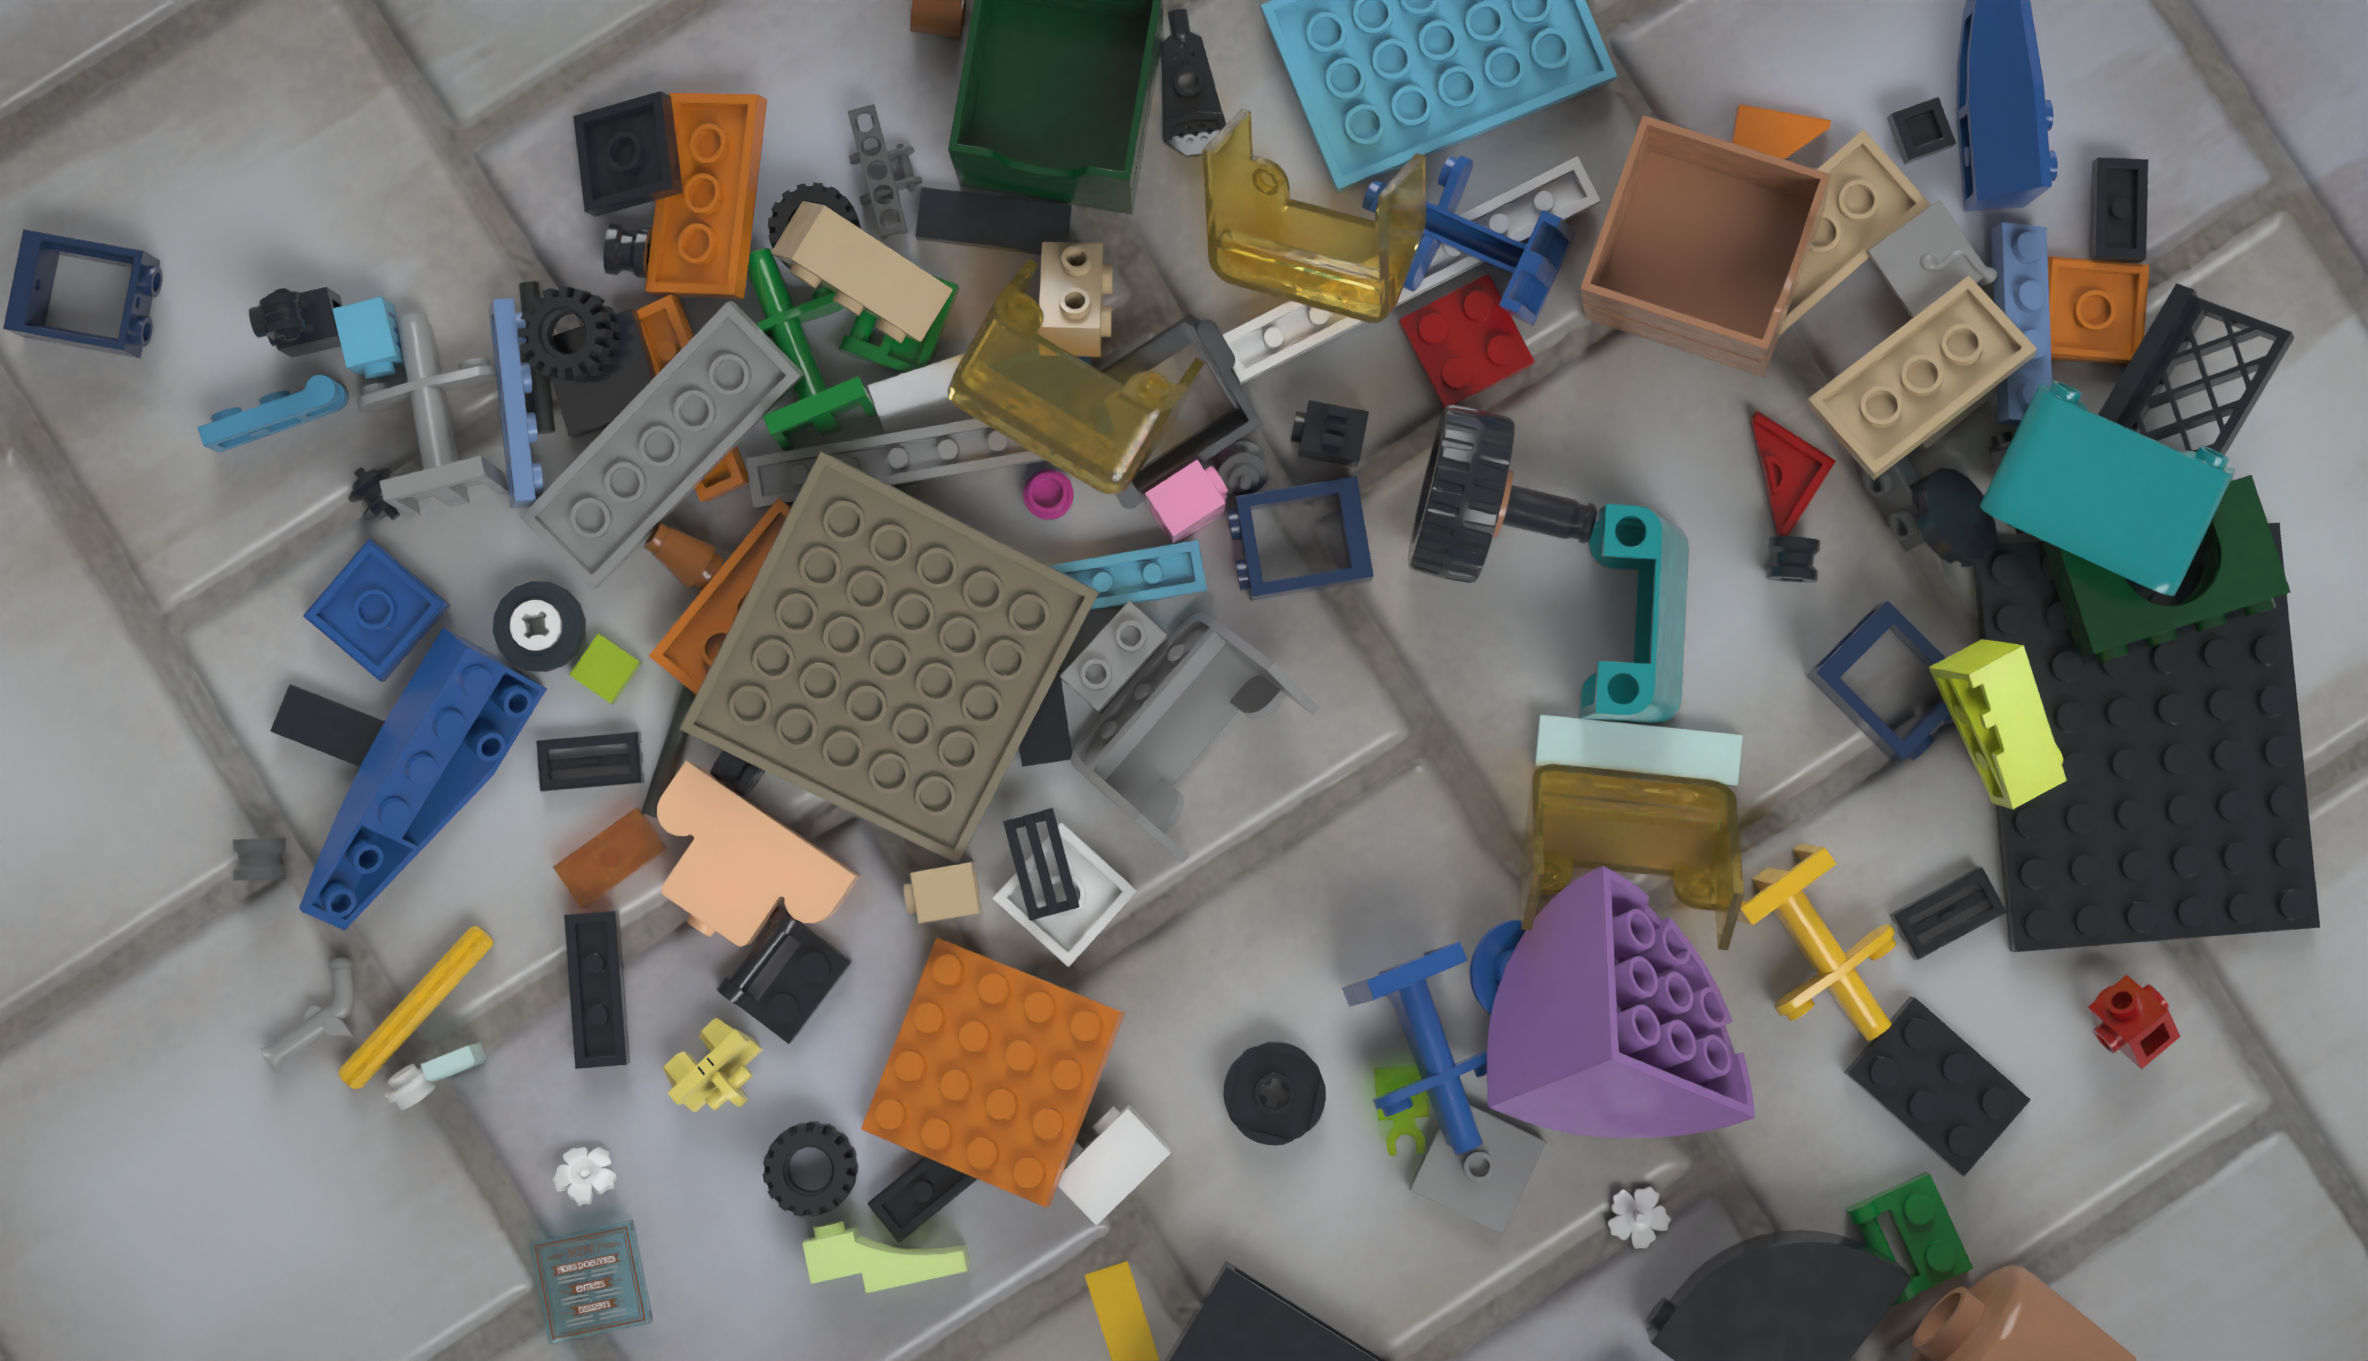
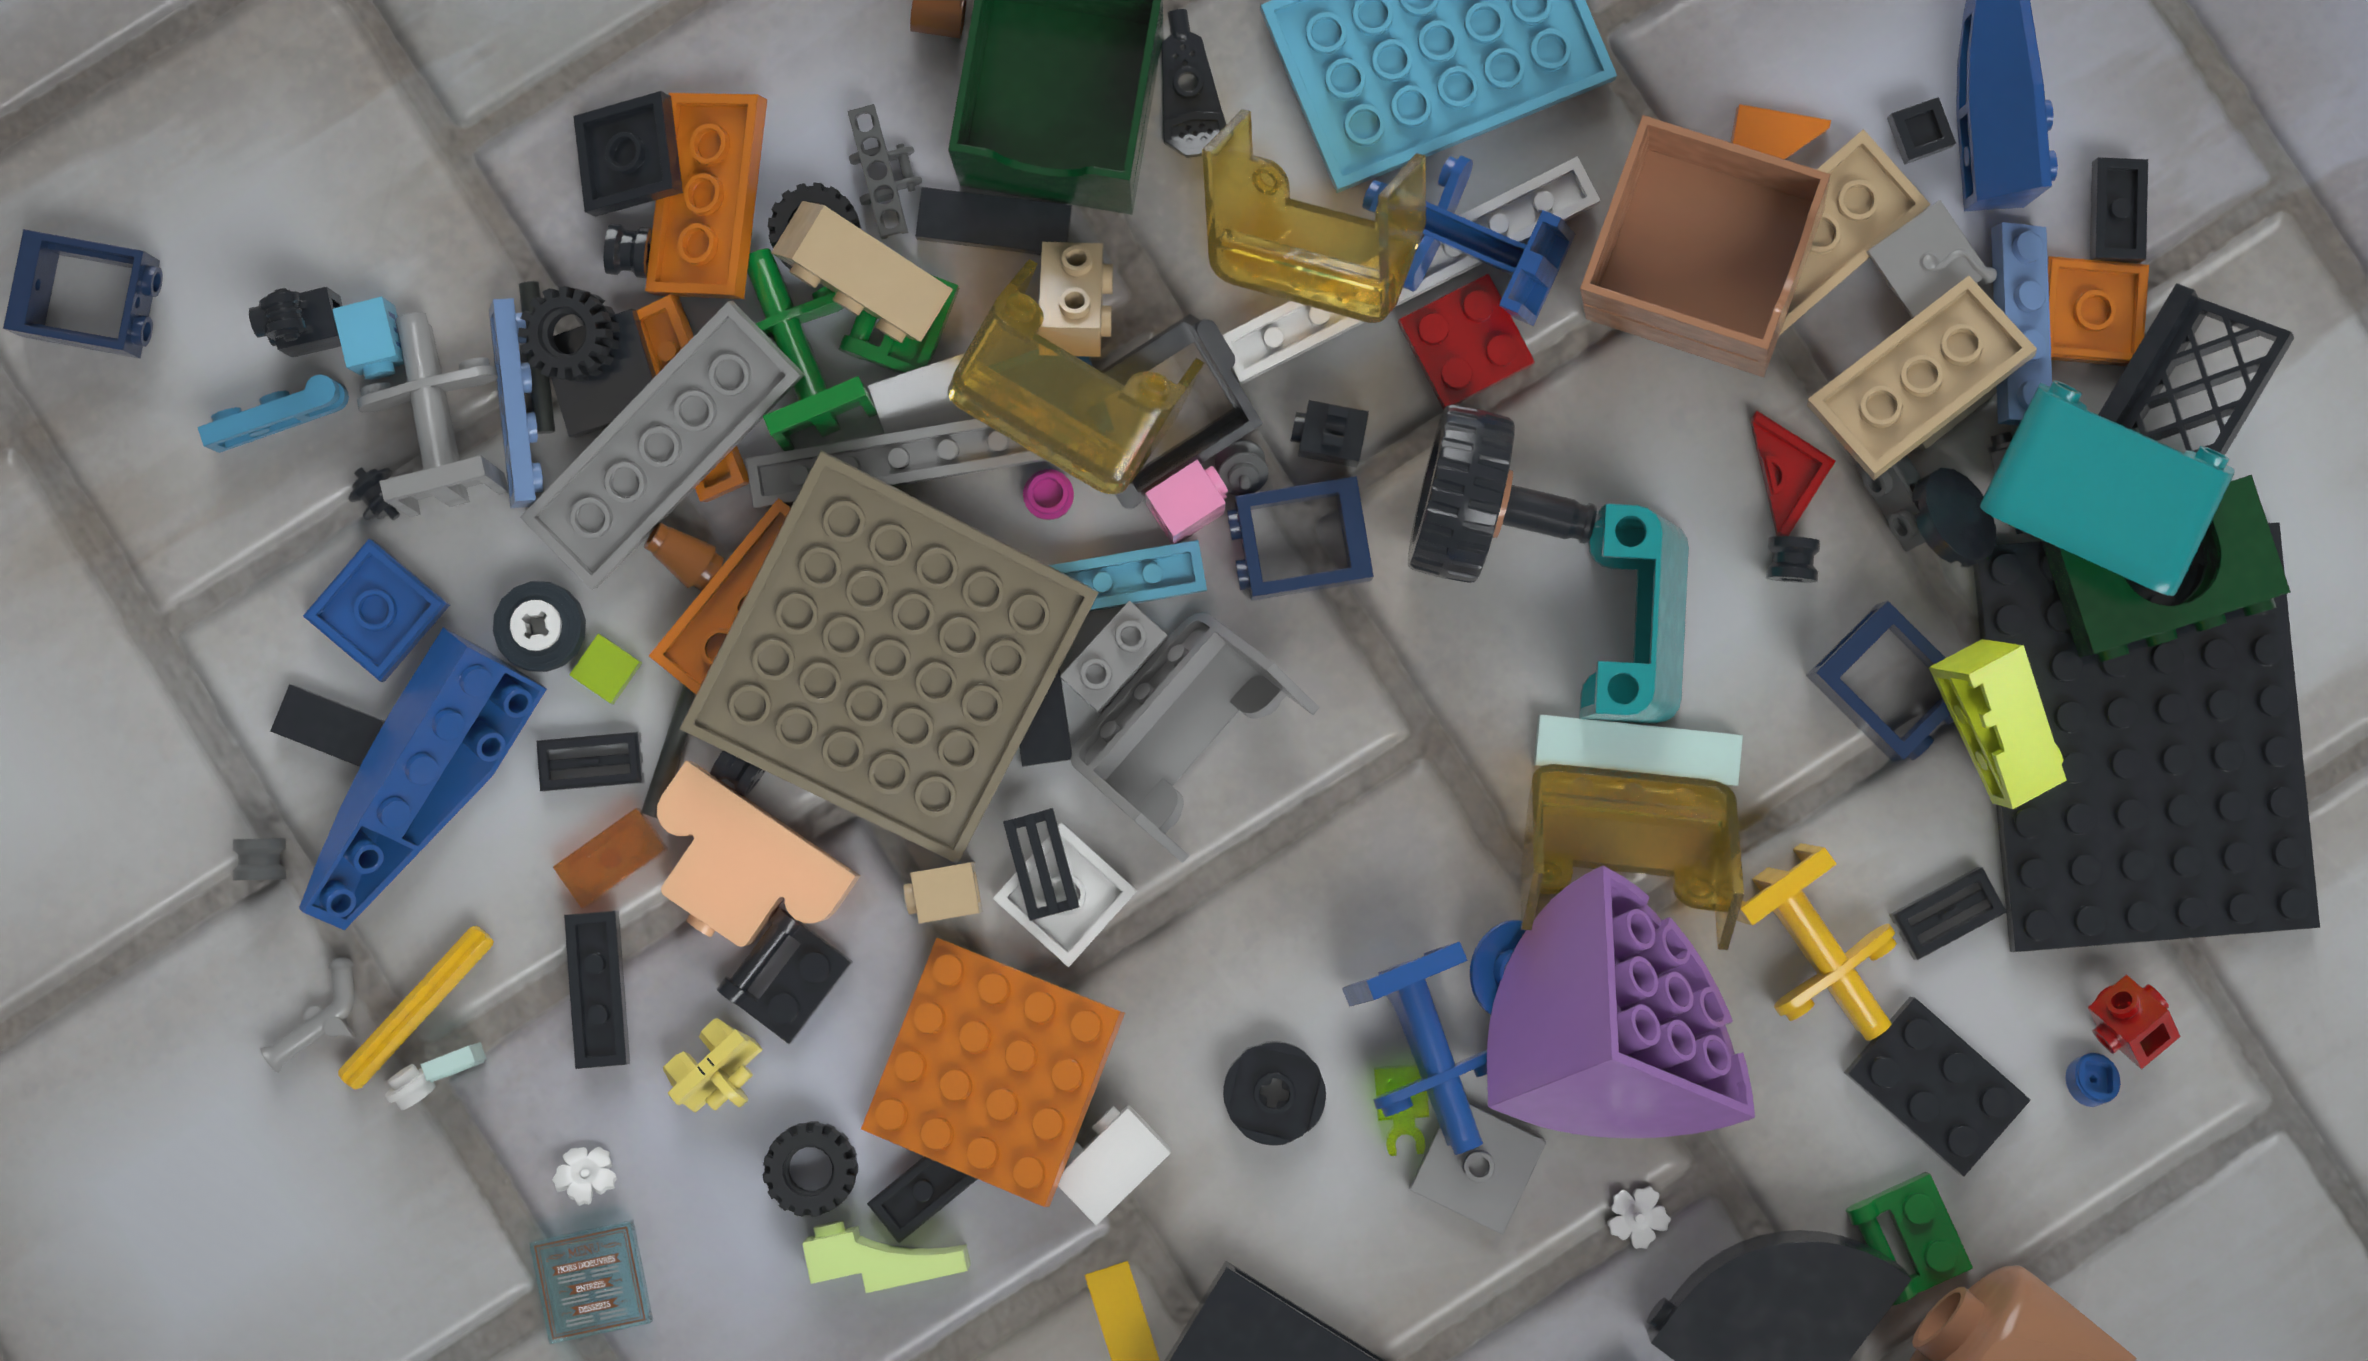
(2092, 1079): none -> blue tile

